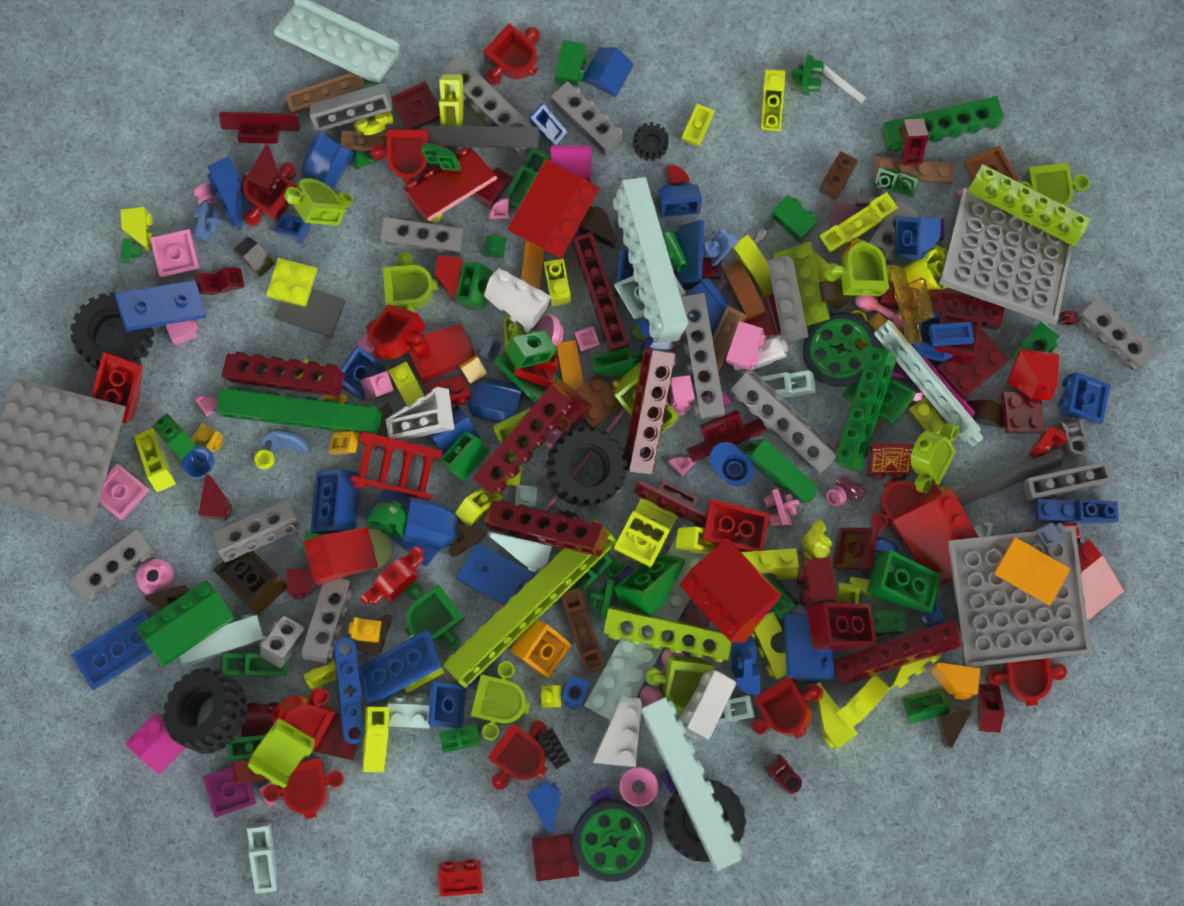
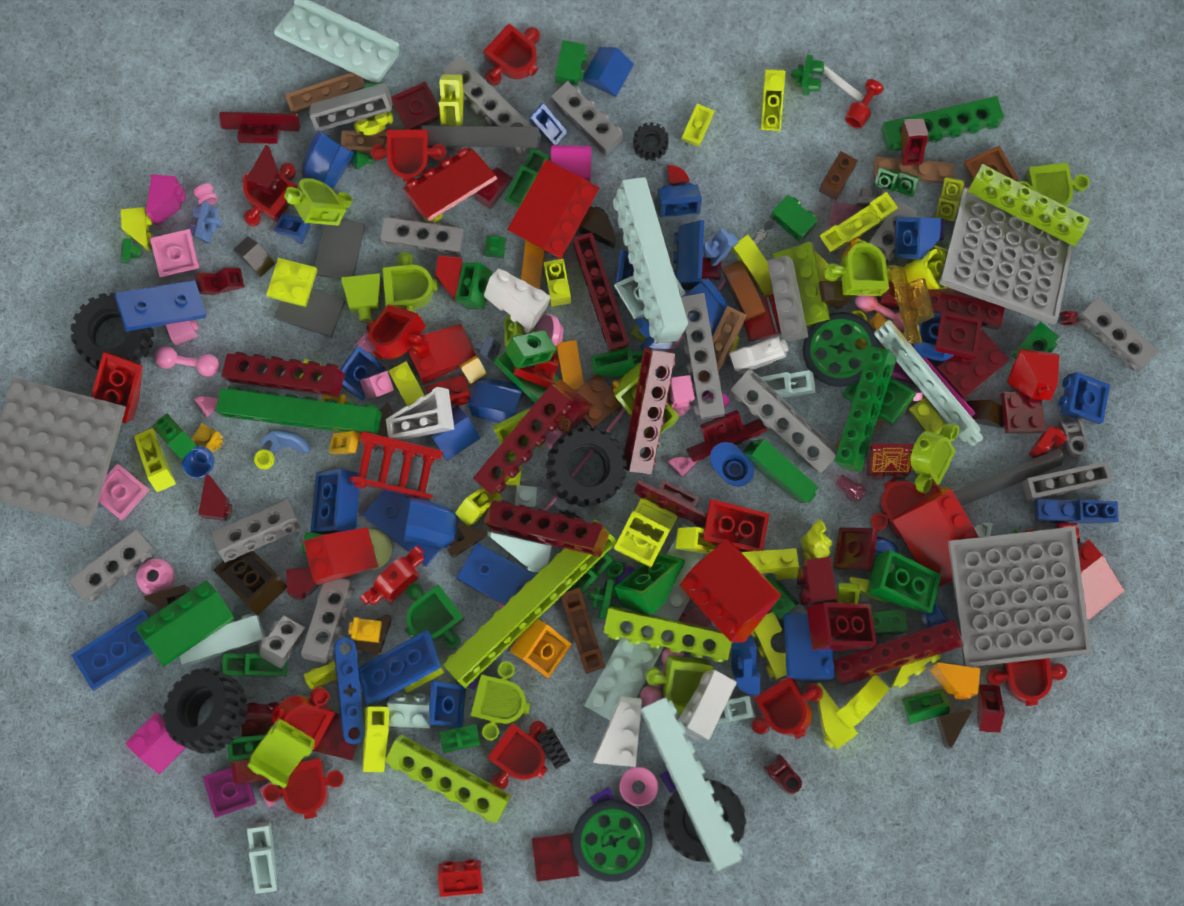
(164, 198): none -> dark pink slope
(167, 357): none -> bright pink piece
(228, 189): blue slope -> none
(339, 249): none -> dark grey tile
(363, 294): none -> lime torso
(389, 519): green cylinder -> none
(440, 155): green slope -> none
(459, 778): none -> lime brick
(464, 456): green brick -> none
(500, 209): bright pink tile -> none
(546, 803): blue slope -> none
(551, 696): neon yellow plate -> none
(574, 682): blue brick -> none
(587, 339): bright pink plate -> none
(674, 251): green piece -> none
(745, 346): bright pink brick -> none
(777, 499): bright pink hips -> none
(836, 496): bright pink plate -> none
(859, 112): none -> red piece
(949, 199): none -> neon yellow slope
(951, 334): blue tile -> none
(1031, 571): light orange tile -> none
(1050, 534): sand blue tile -> none

